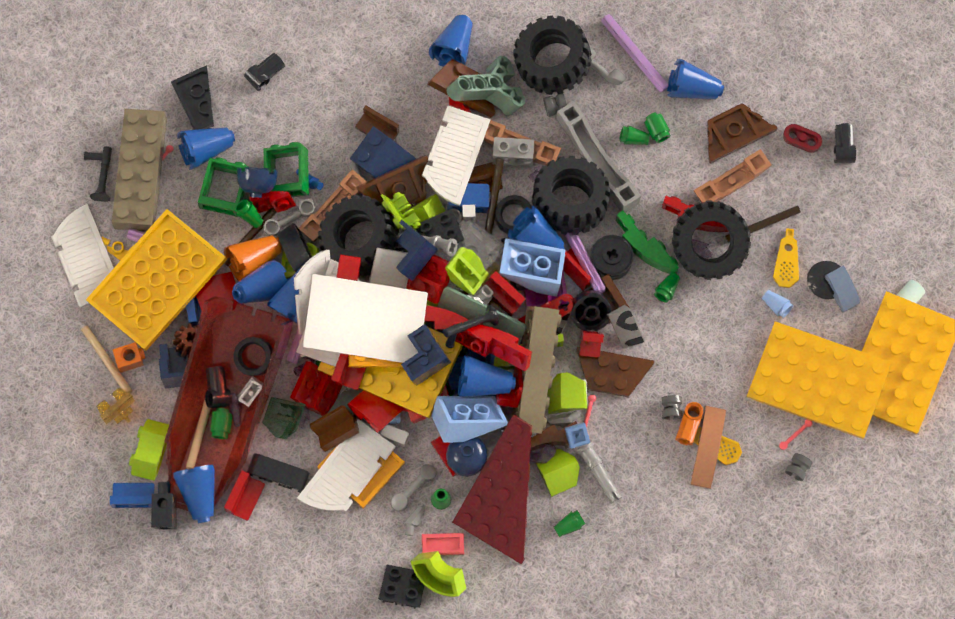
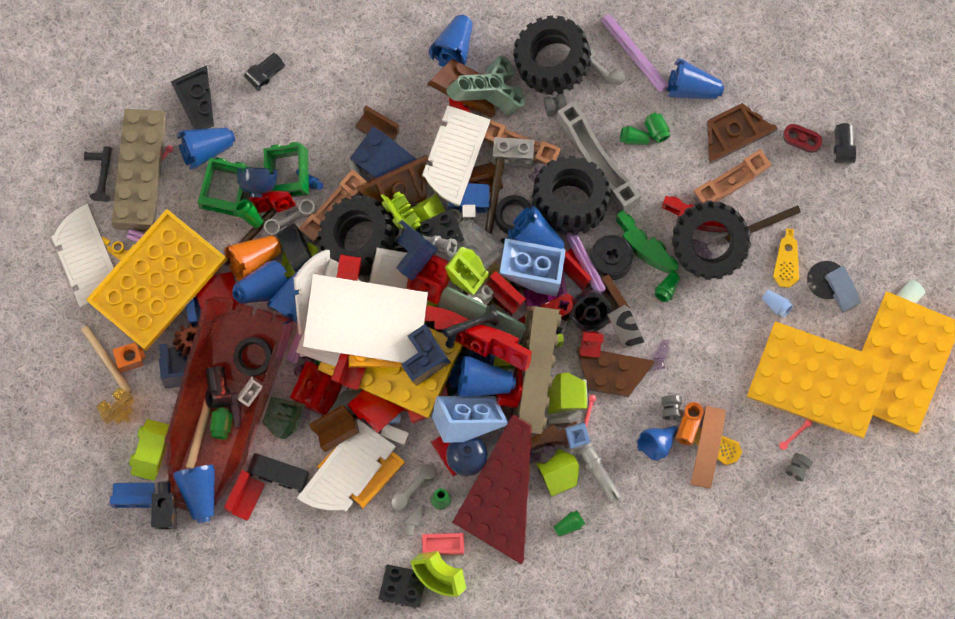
(656, 442): none -> blue hat
(661, 354): none -> clear purple bar

